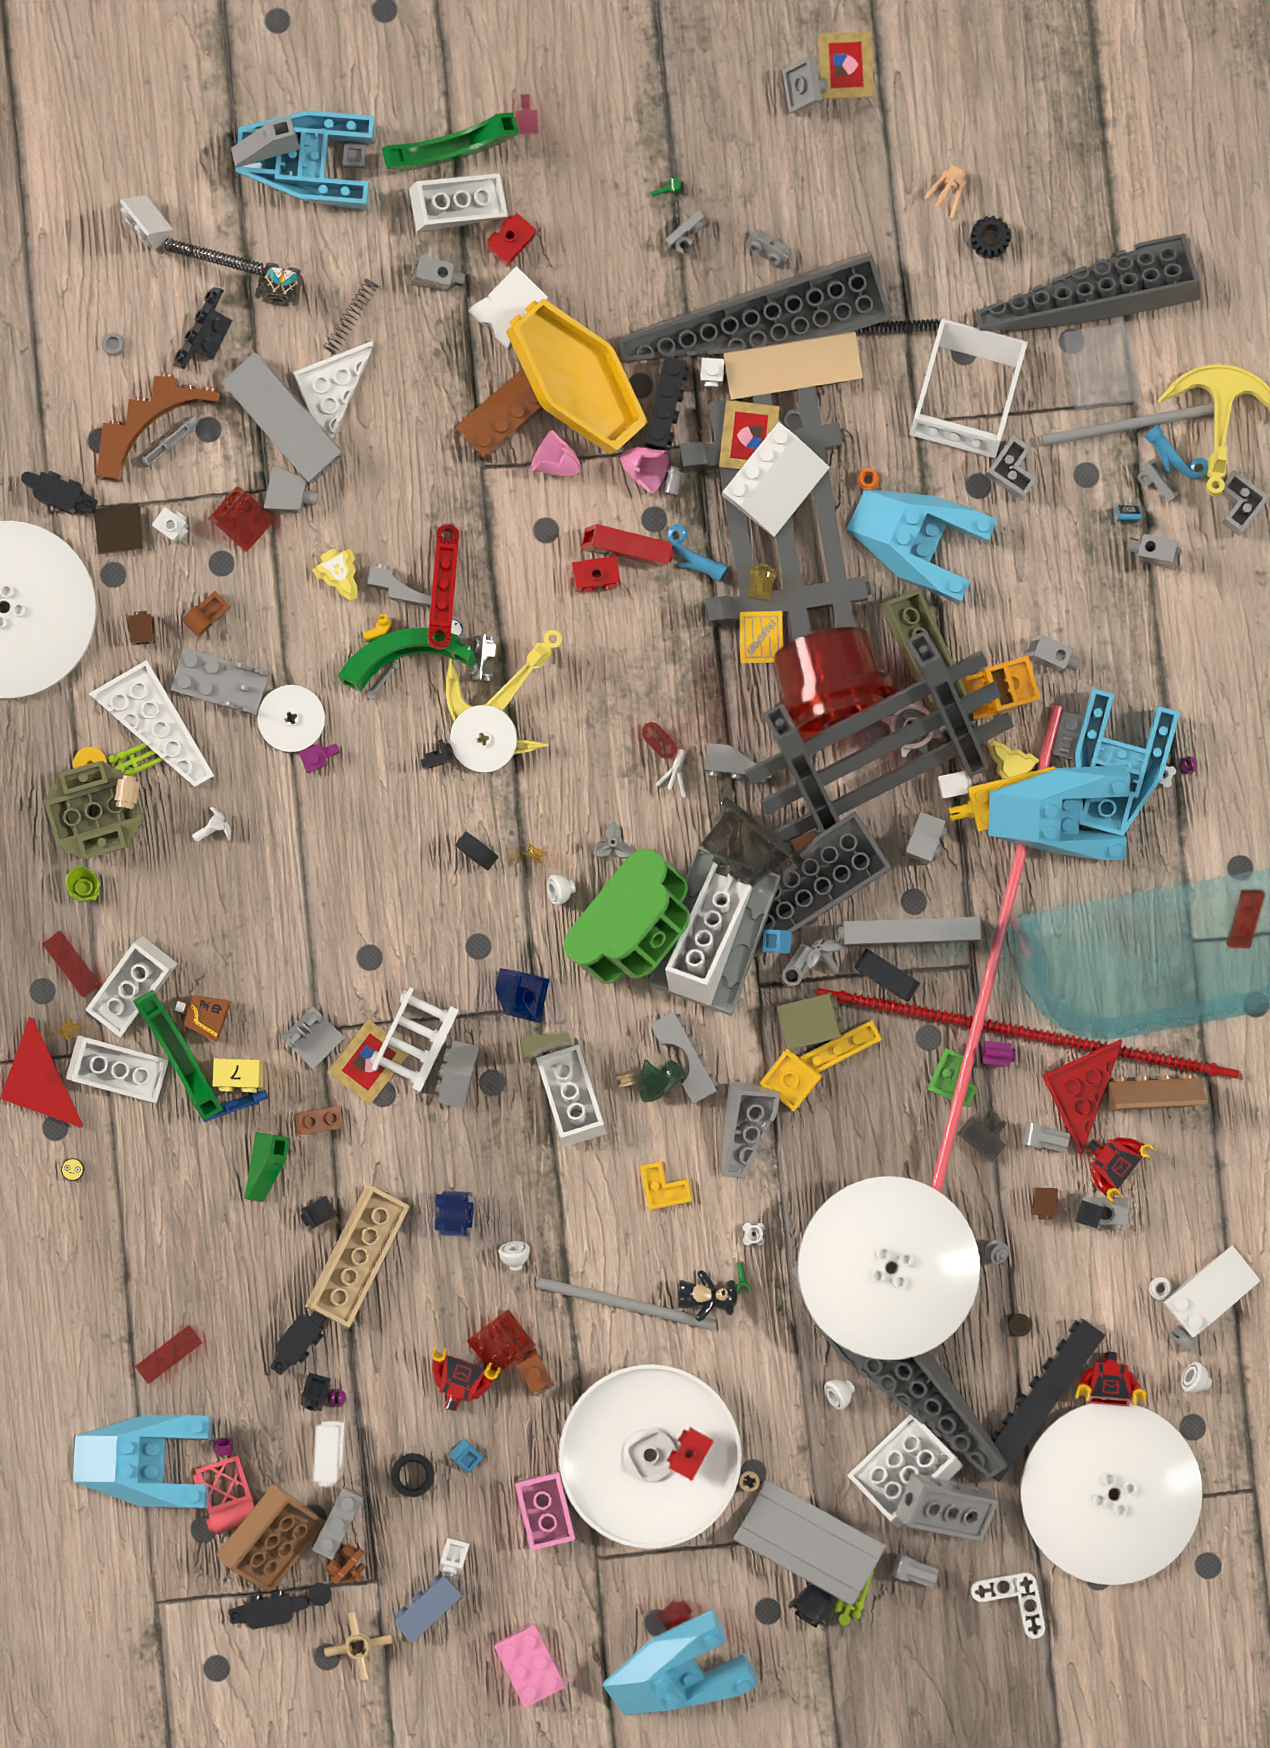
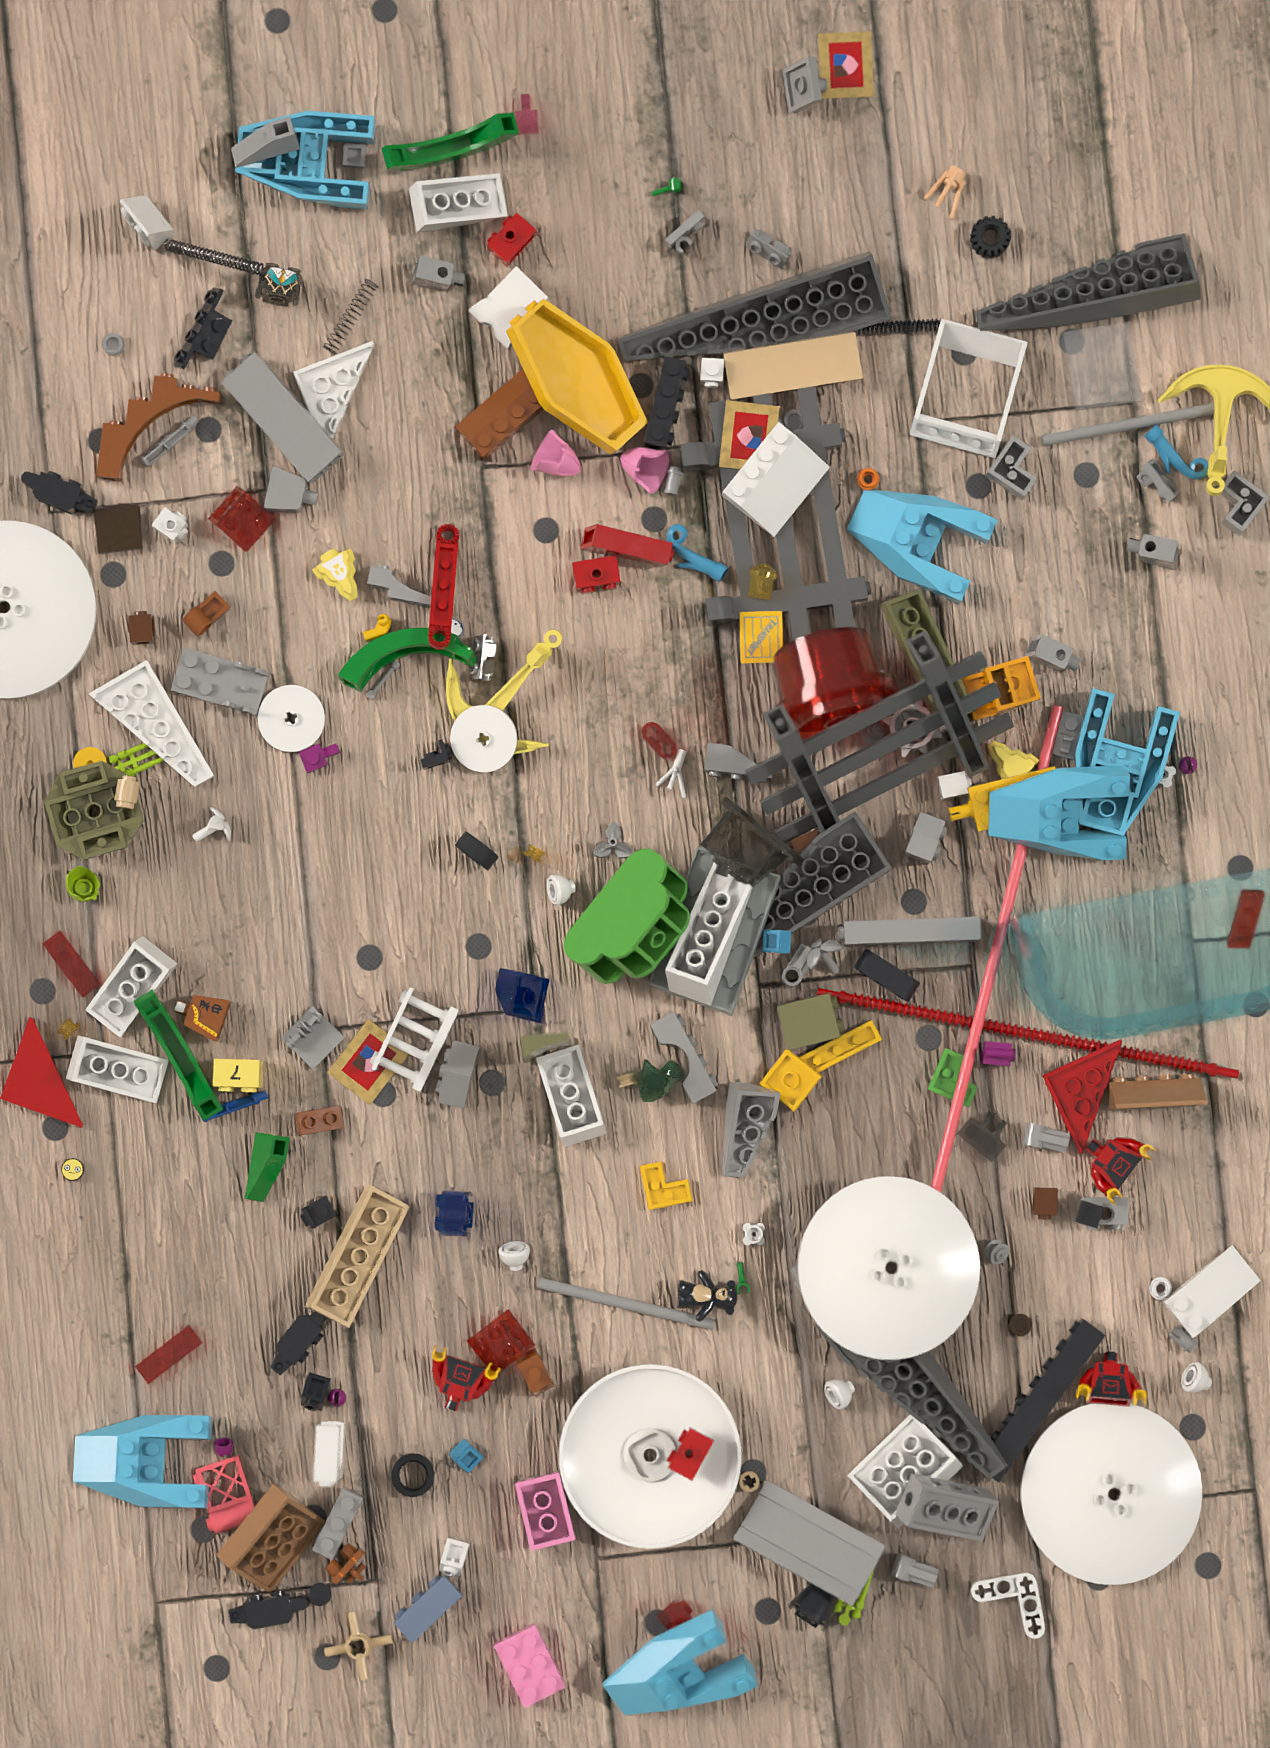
(1128, 513): slope -> none

